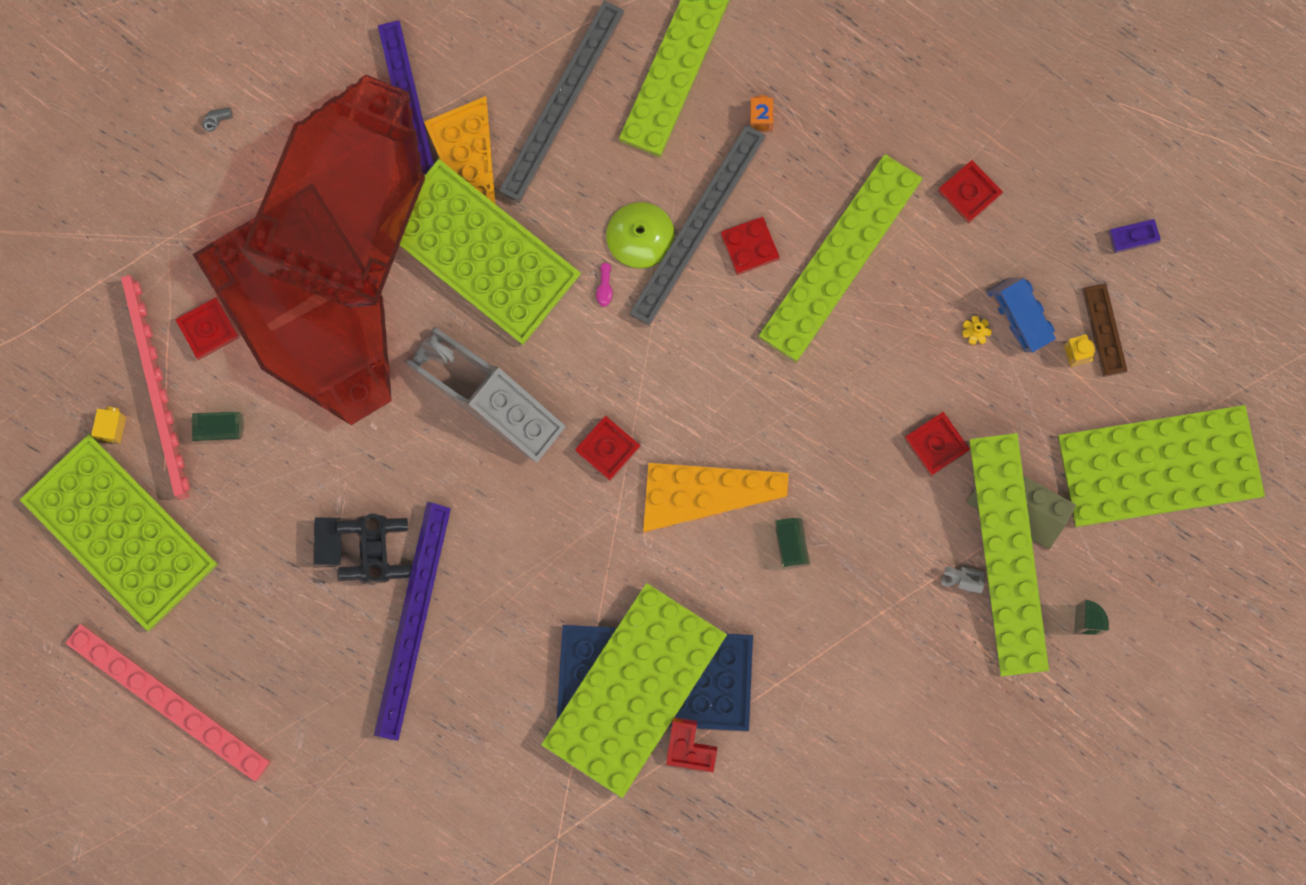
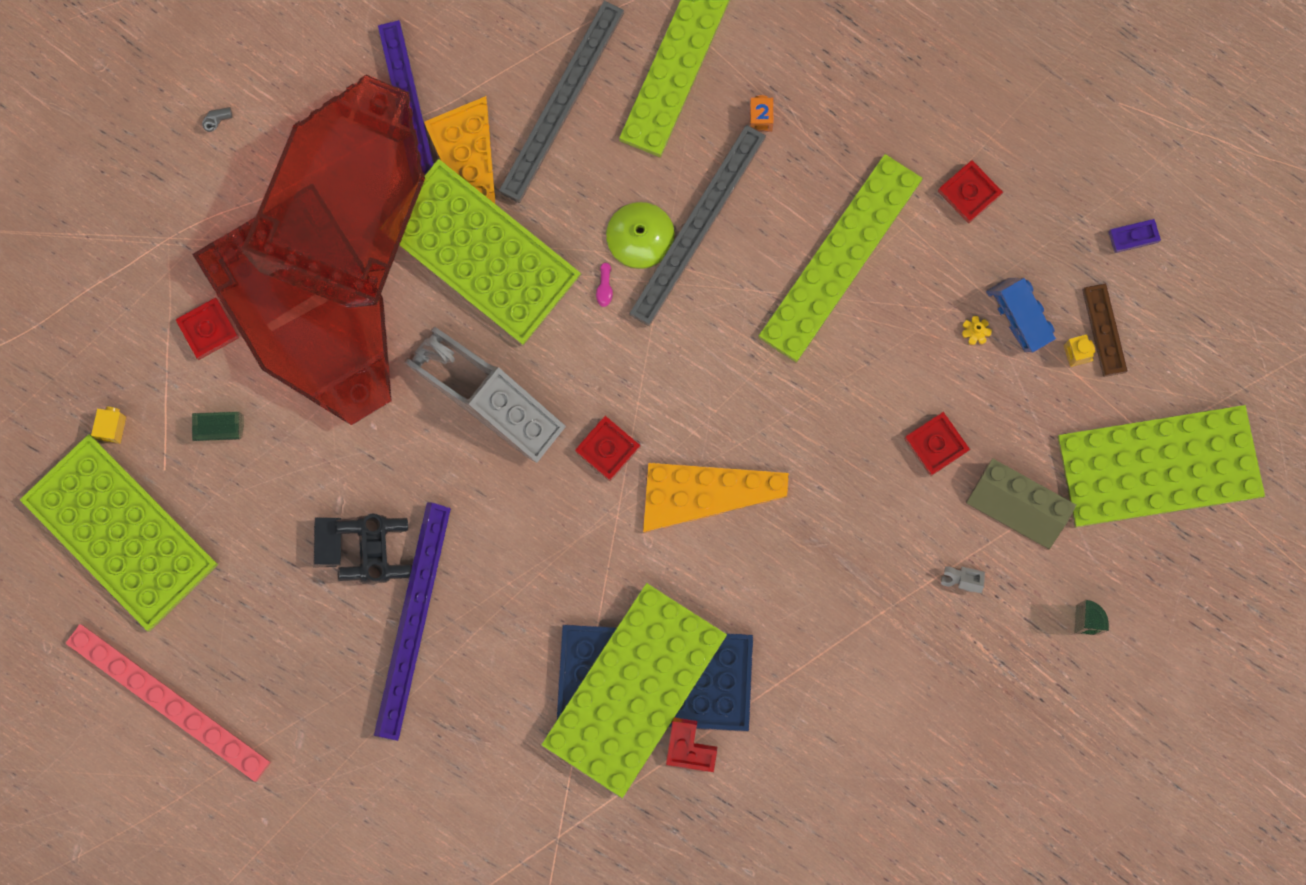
(158, 395): coral plate -> none
(750, 245): red plate -> none
(792, 543): clear green brick -> none
(1009, 554): lime plate -> none

